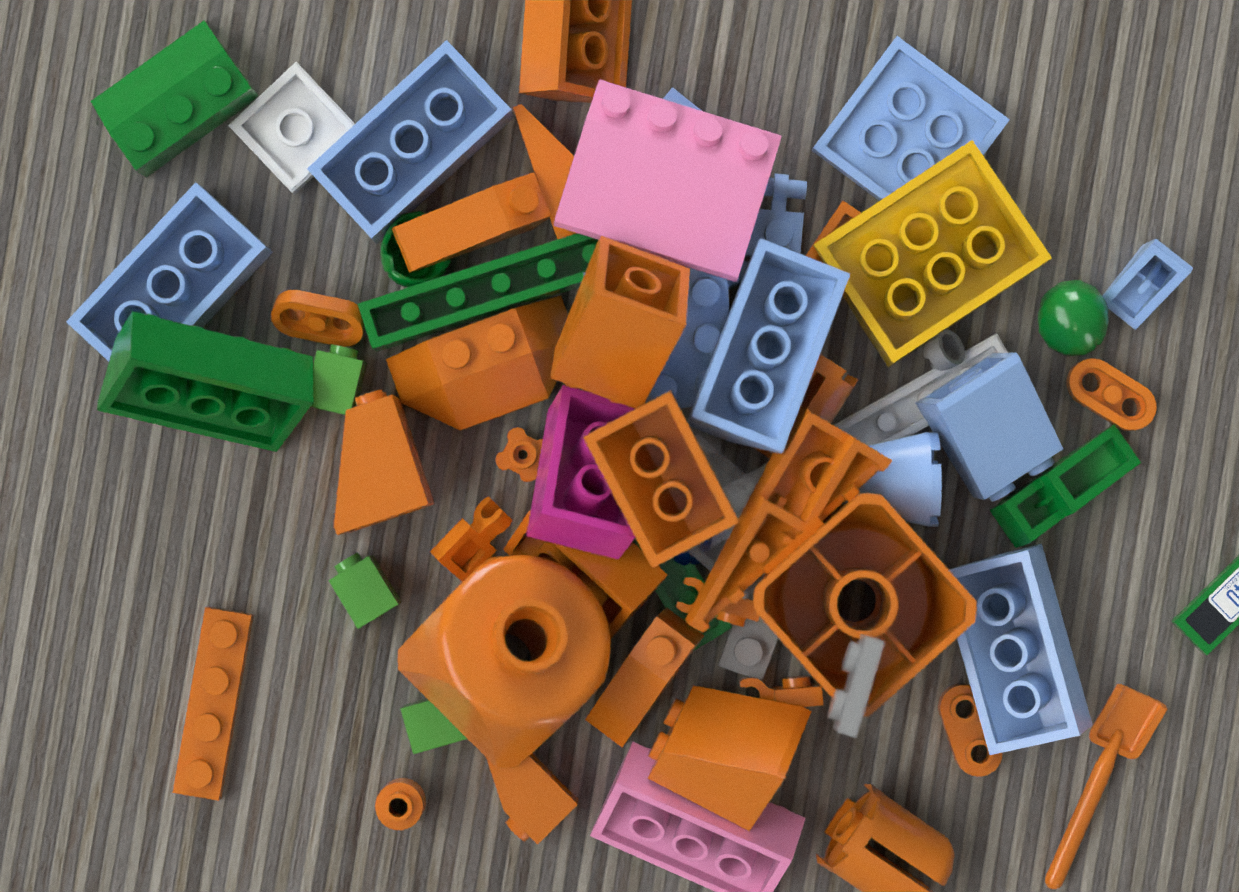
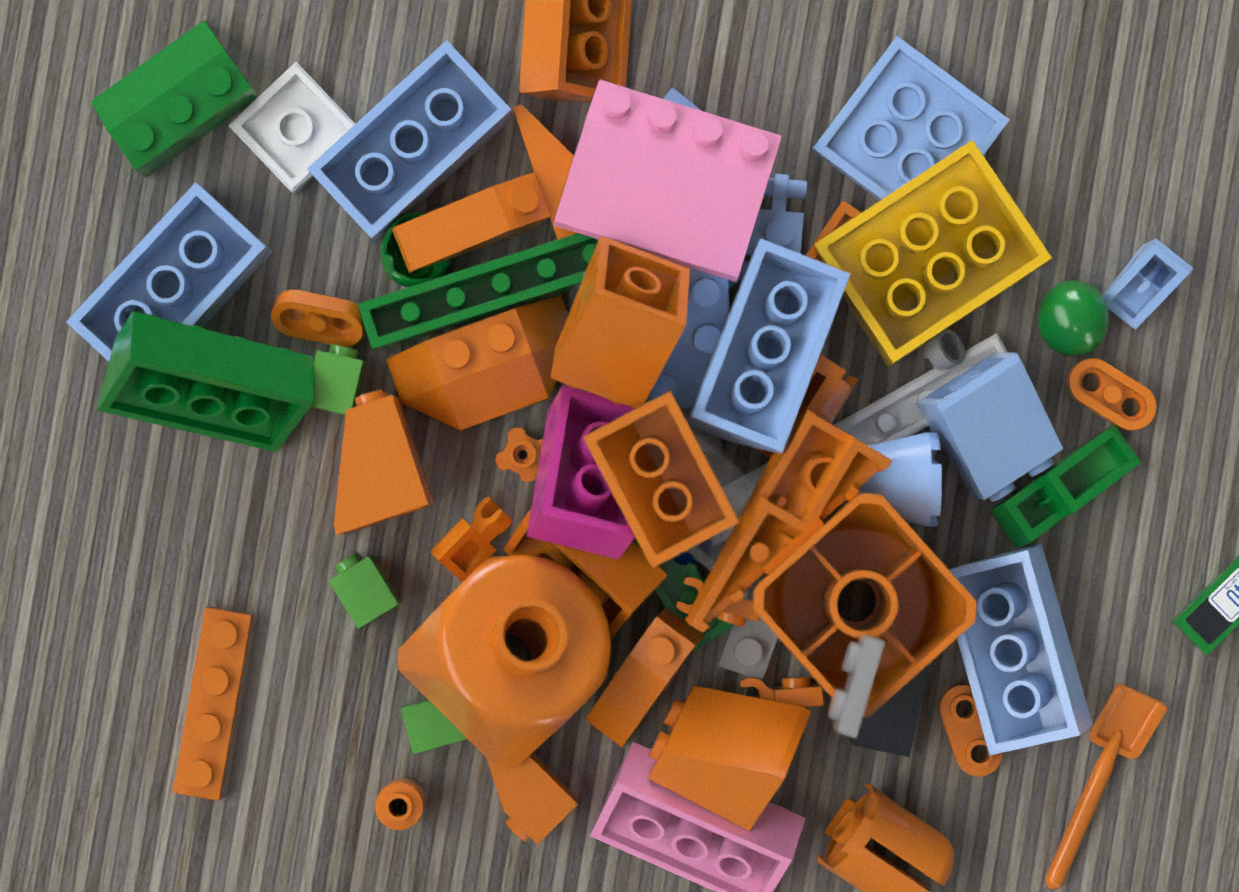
(895, 722): none -> black slope

